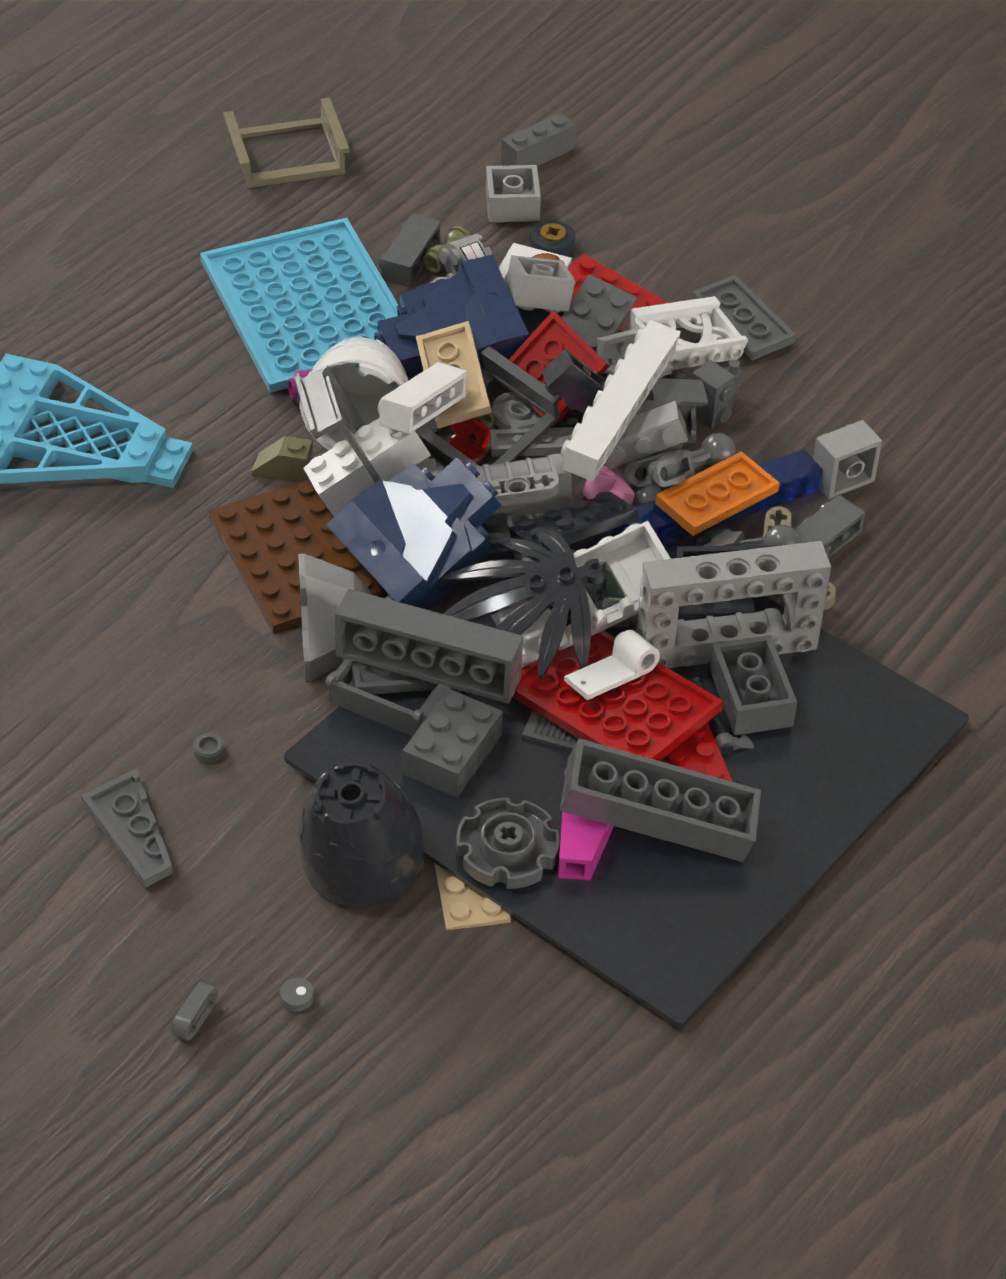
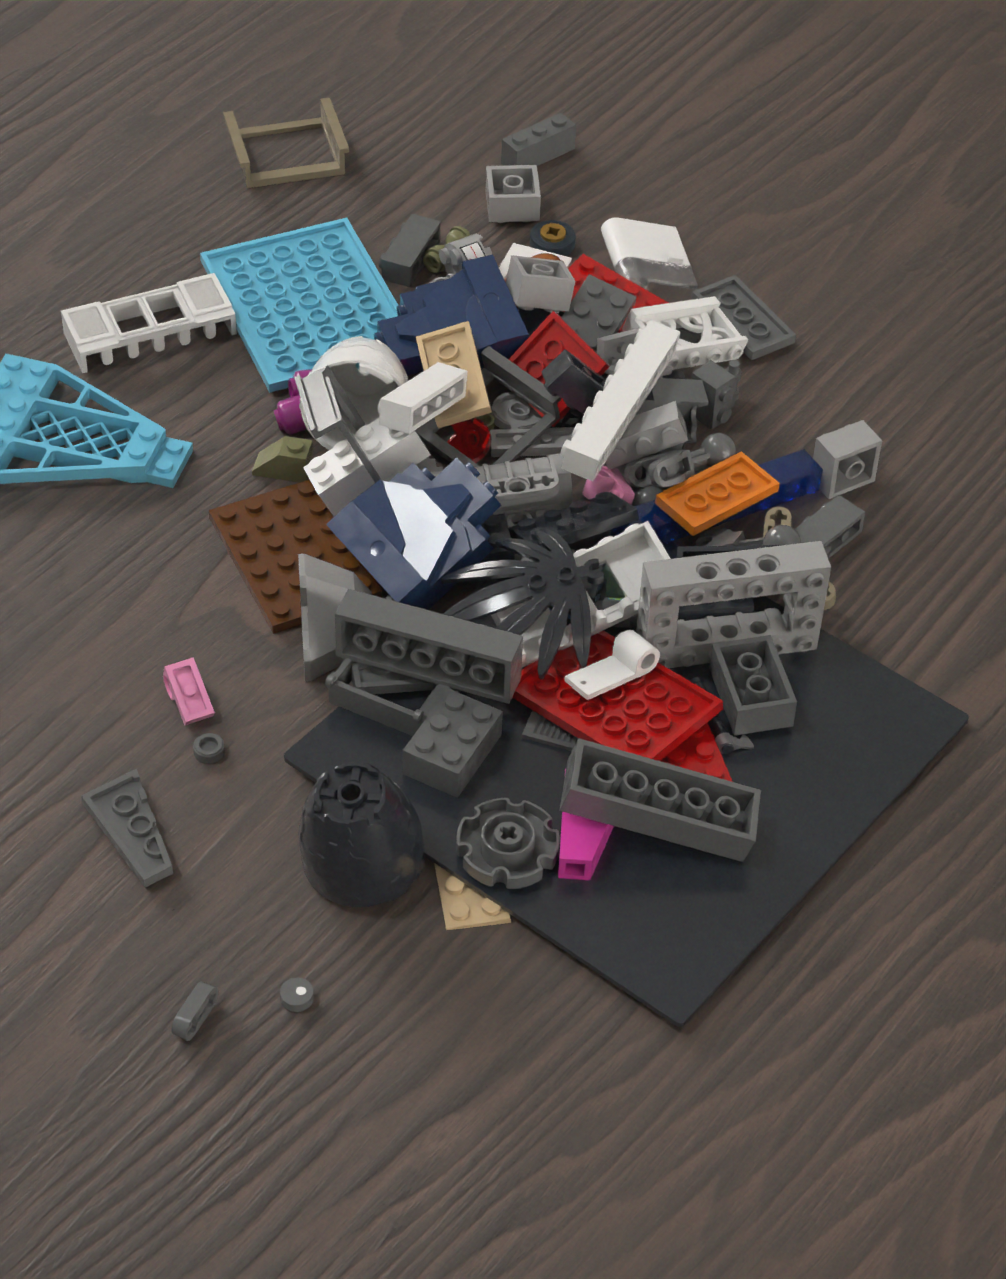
(95, 327): none -> white window
(188, 690): none -> bright pink plate
(289, 415): none -> magenta head
(648, 253): none -> white door

